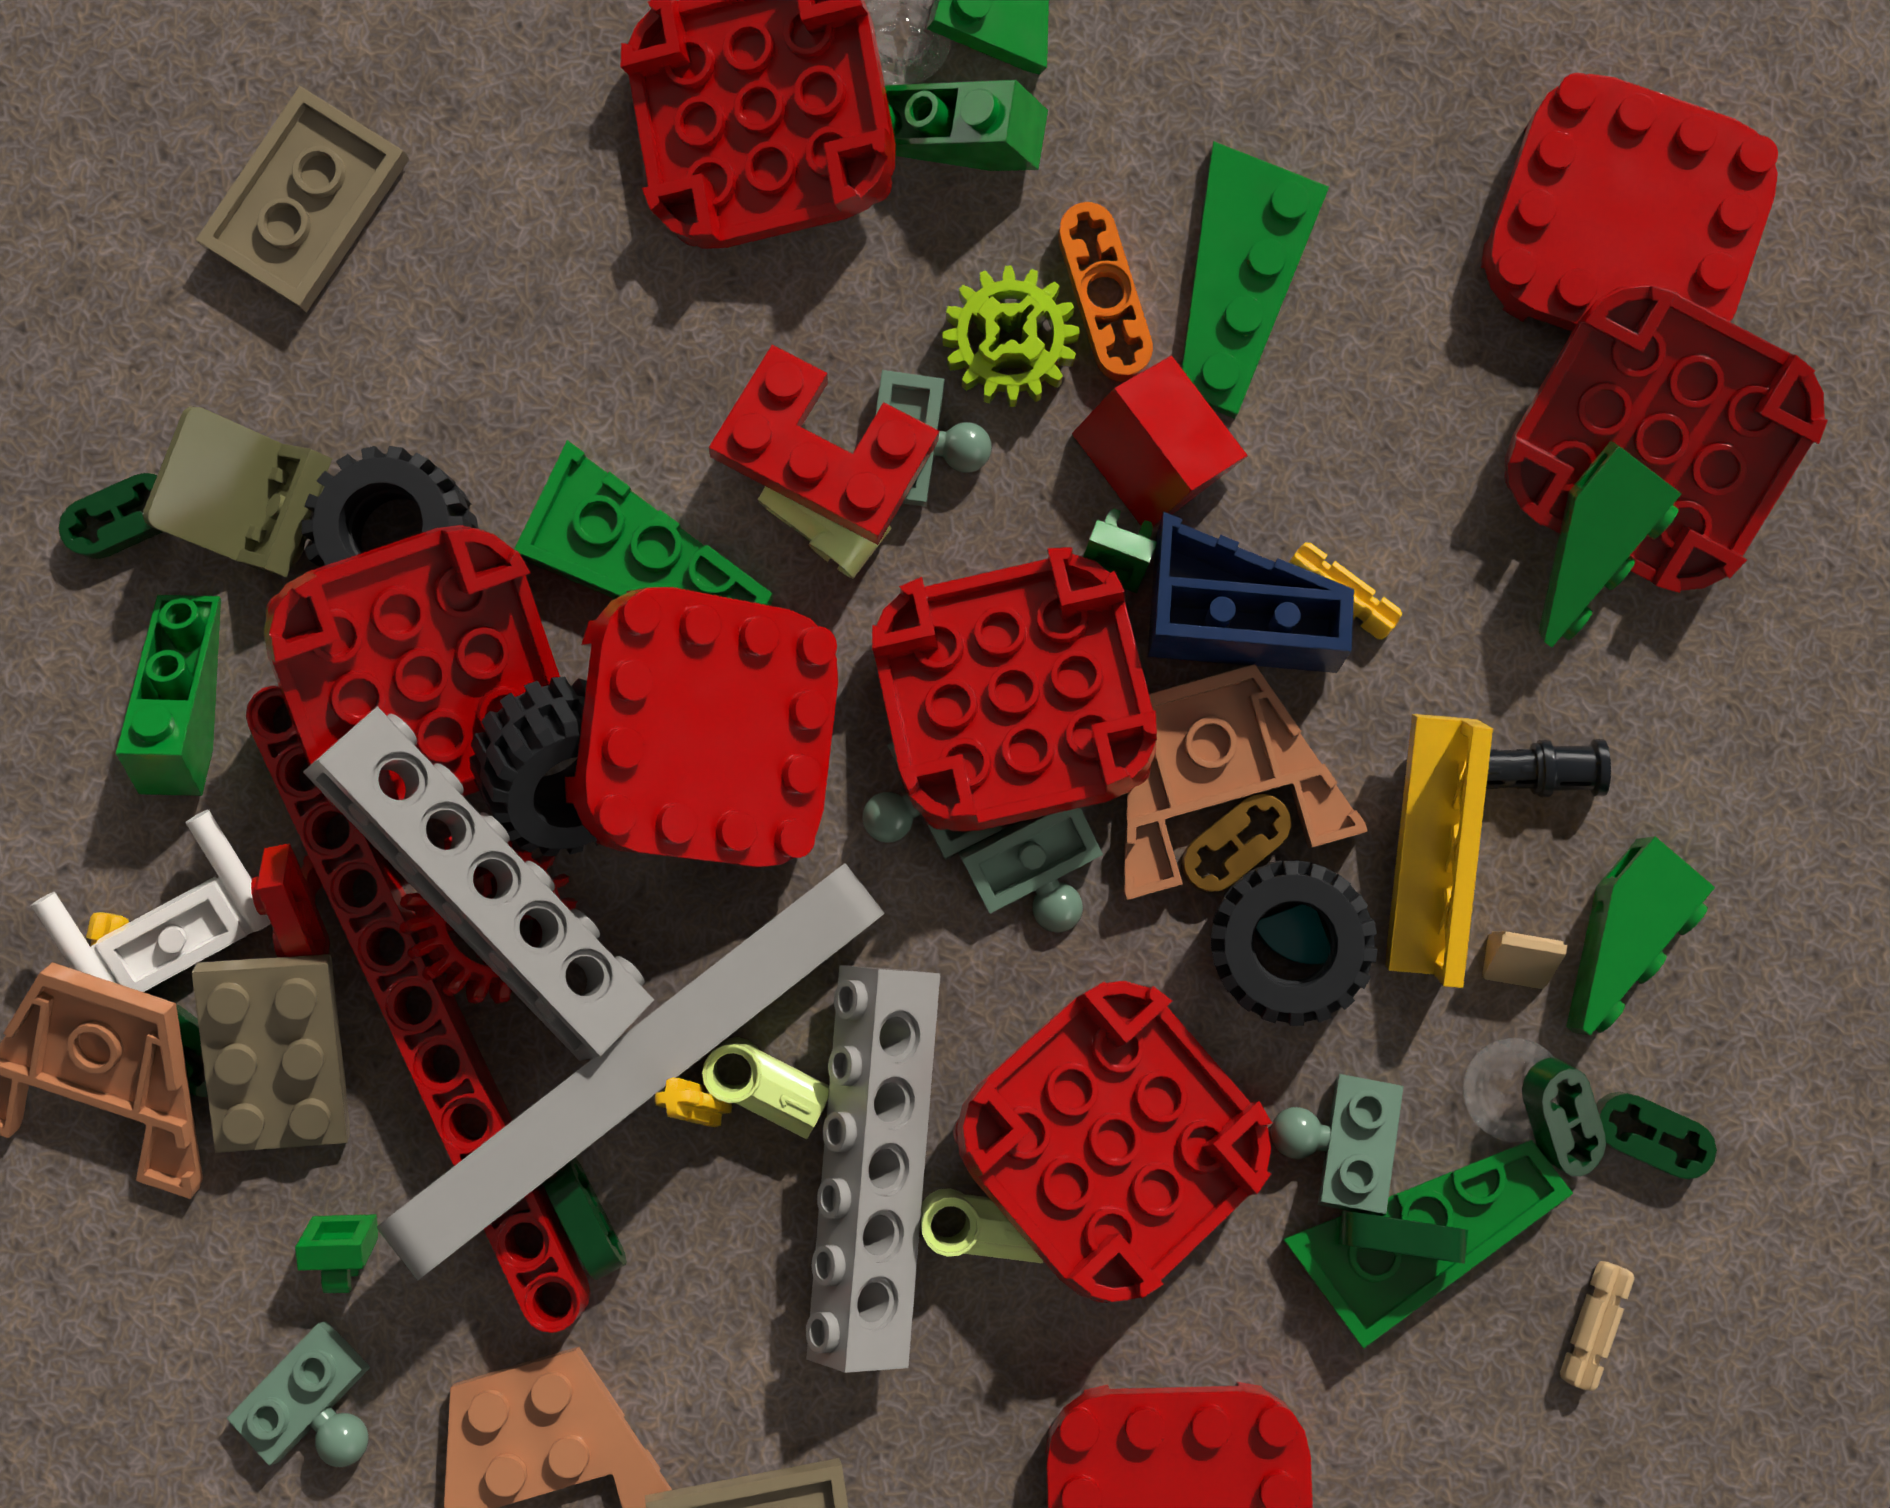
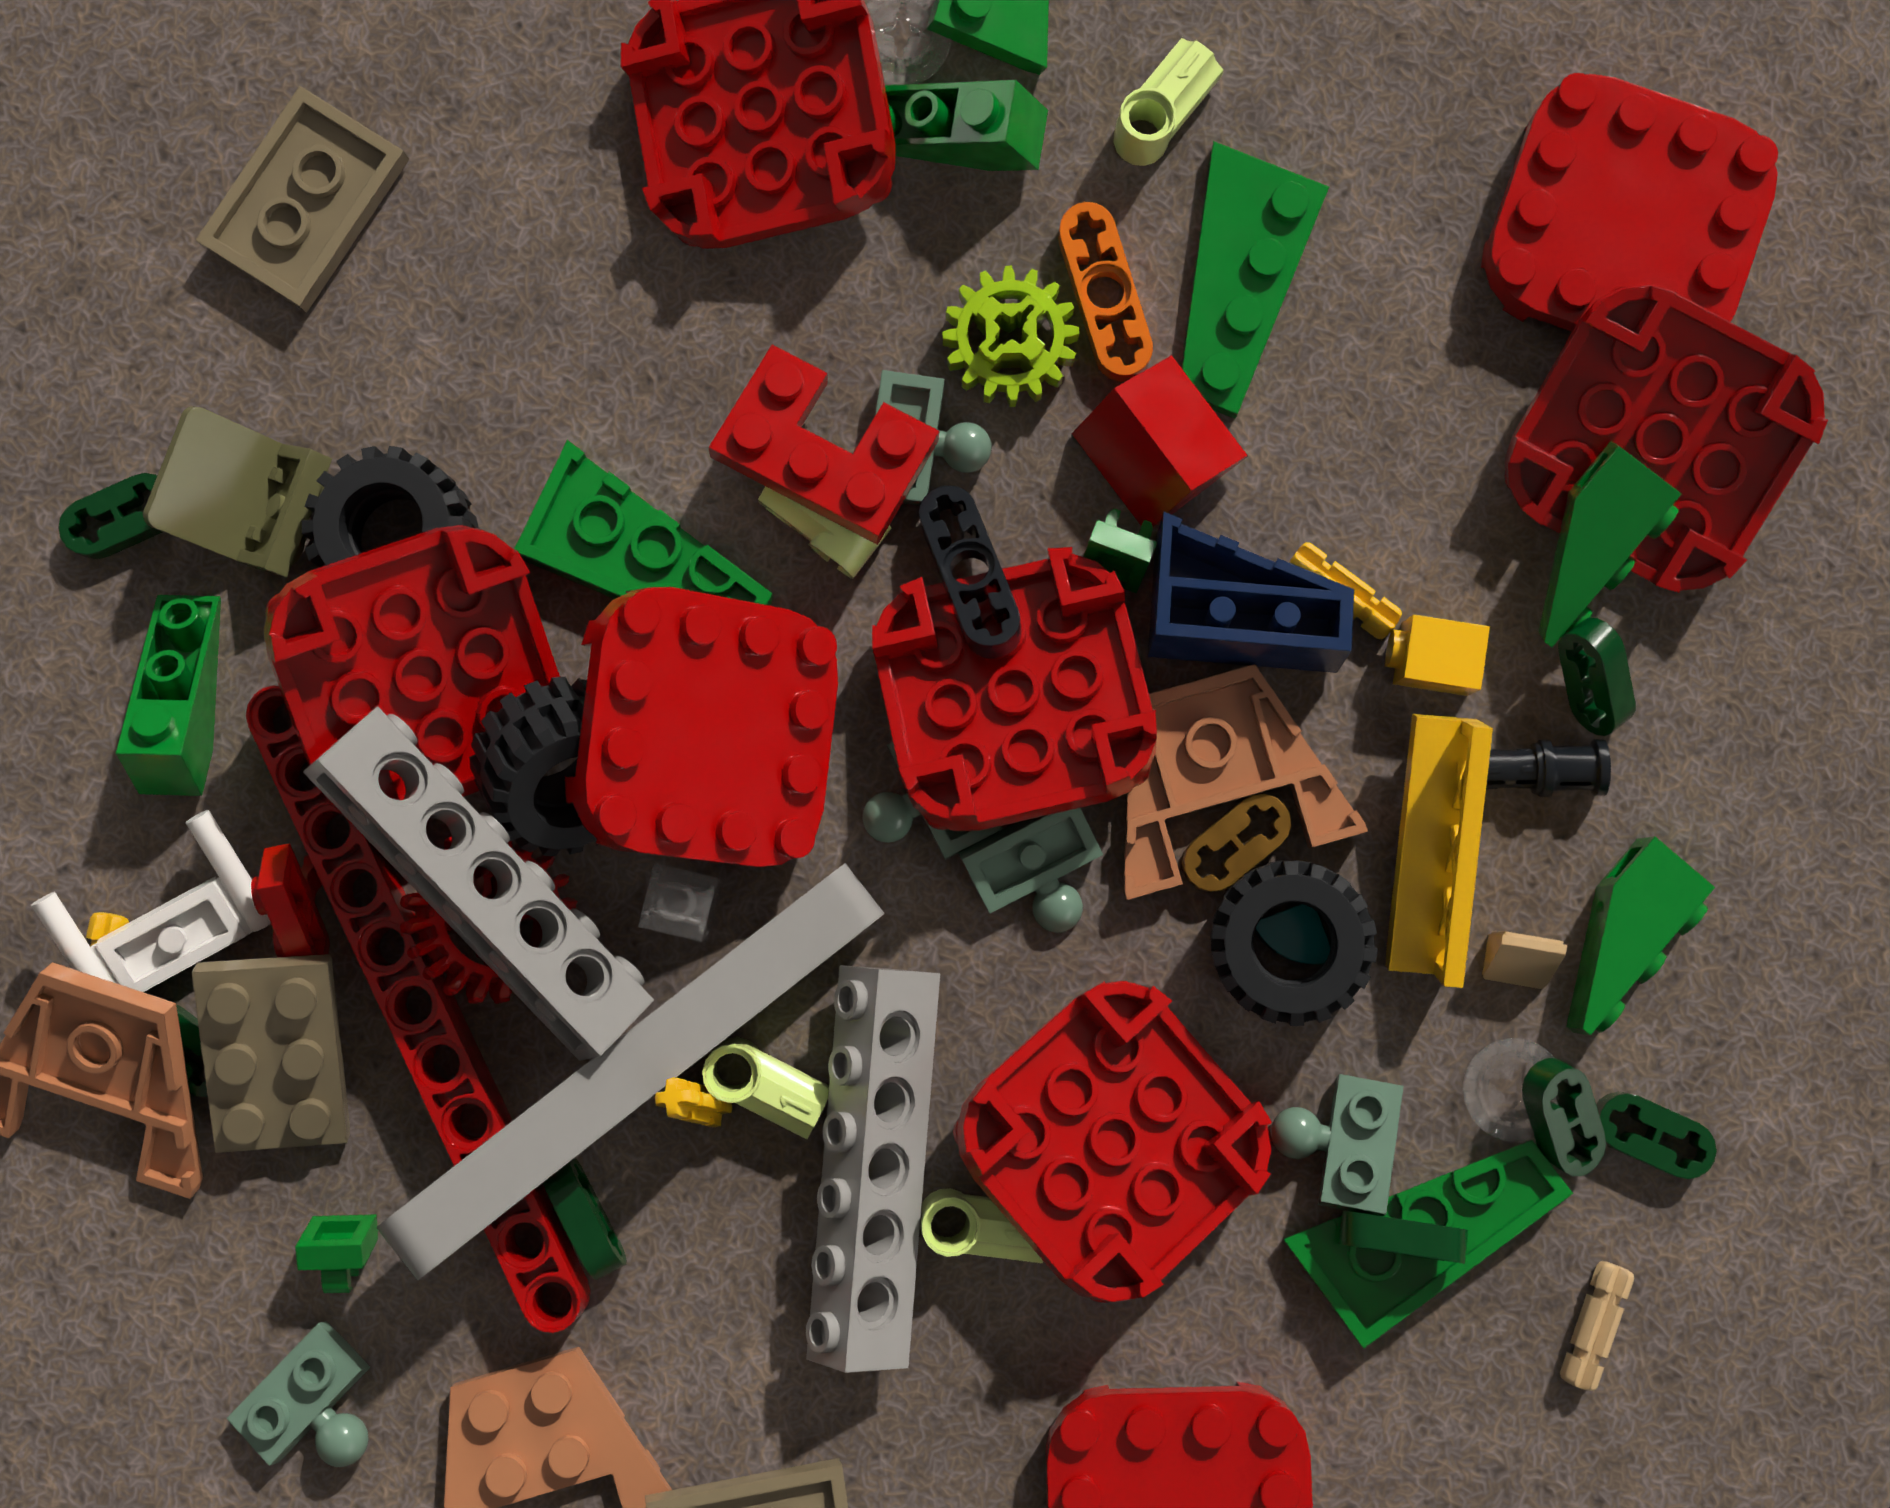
(681, 903): none -> clear brick
(965, 597): none -> black beam
(1165, 101): none -> yellowish green piece
(1438, 655): none -> yellow brick
(1597, 676): none -> dark green beam

